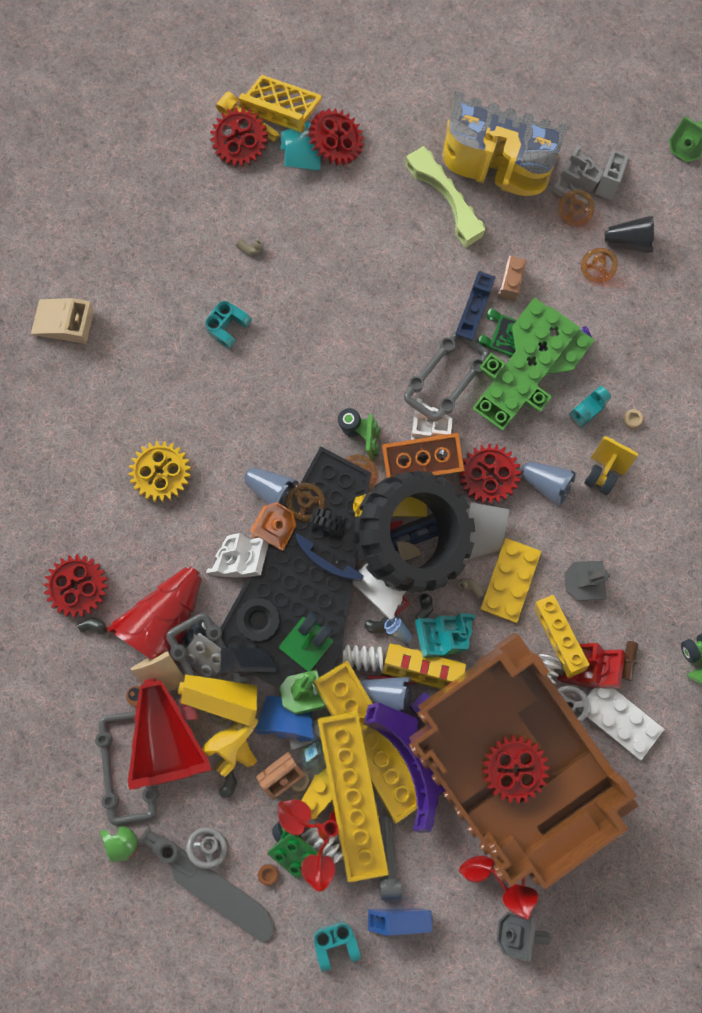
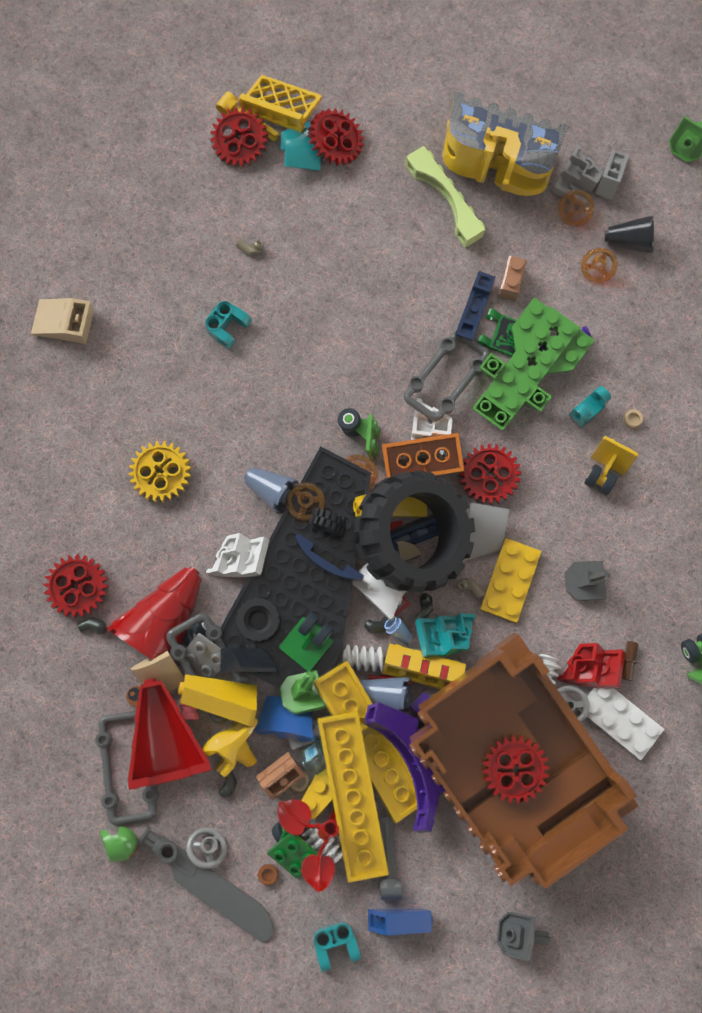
(274, 525): orange piece -> none
(517, 899): red plant -> none
(549, 480): sand blue cone -> none
(561, 636): yellow brick -> none

